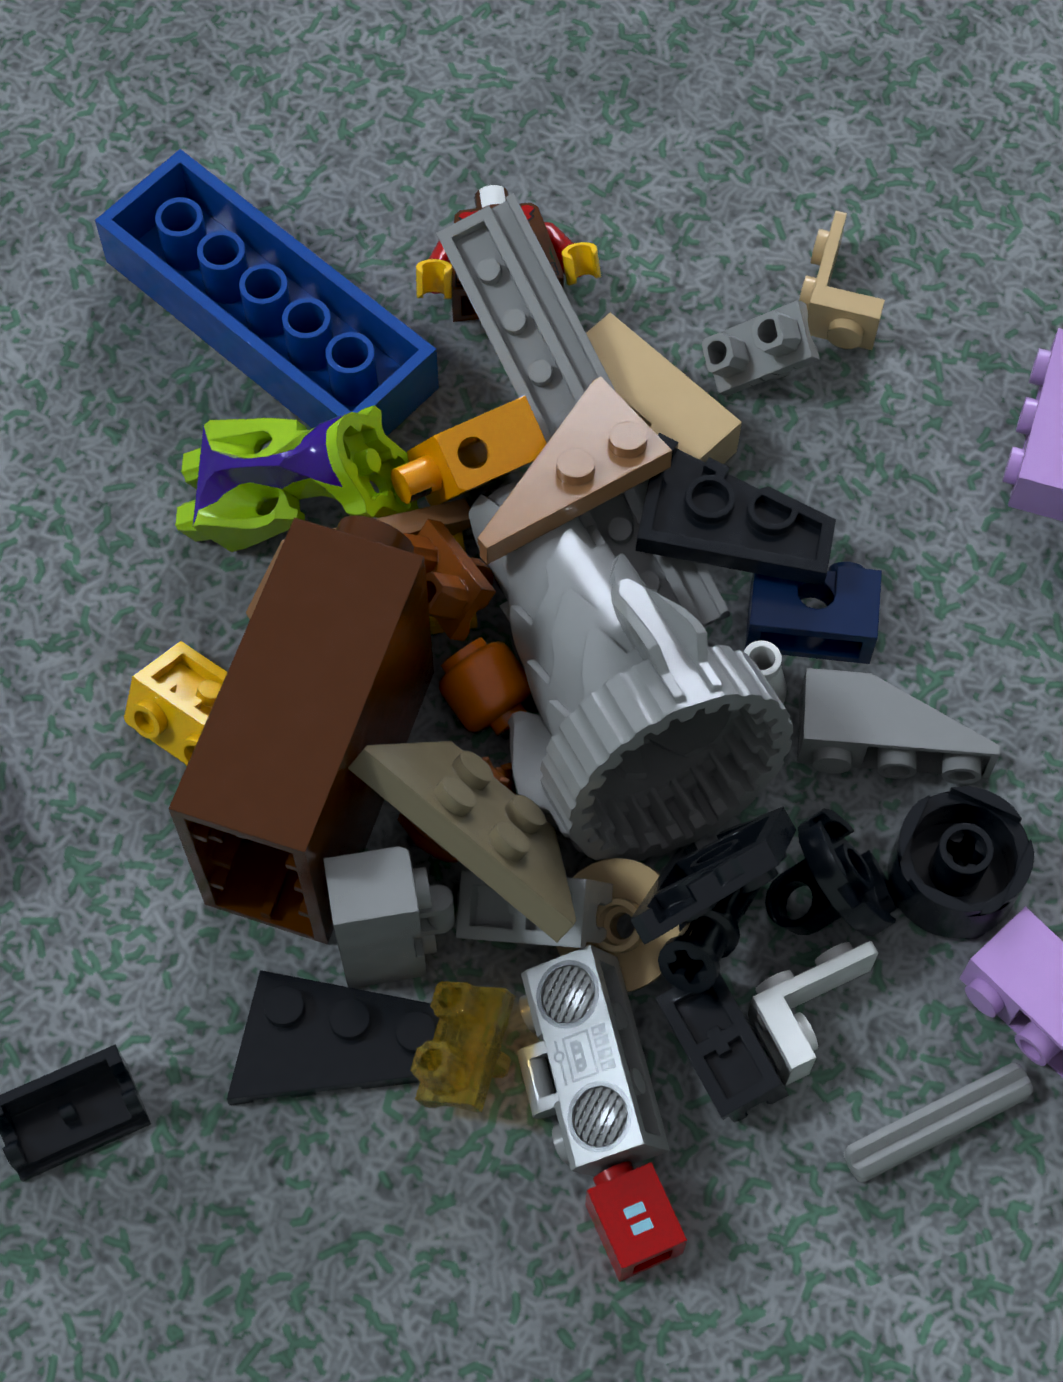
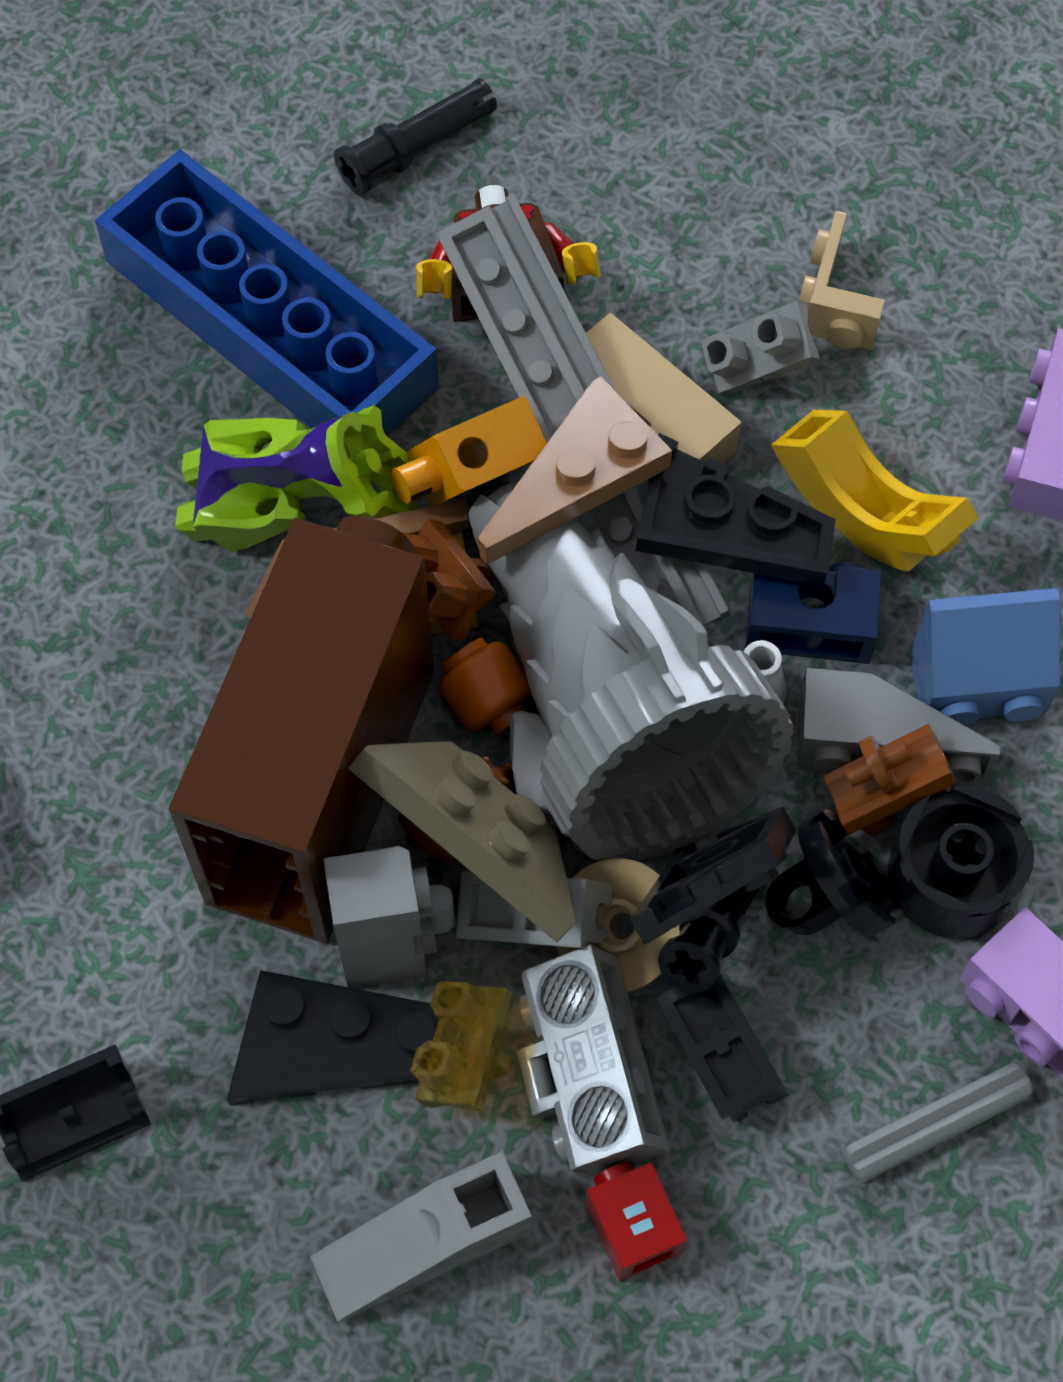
(174, 699): yellow bracket -> none
(394, 146): none -> black pin
(424, 1237): none -> light grey slope
(789, 1036): white bracket -> none
(870, 506): none -> yellow arch
(888, 780): none -> dark orange hips
(989, 655): none -> medium blue slope

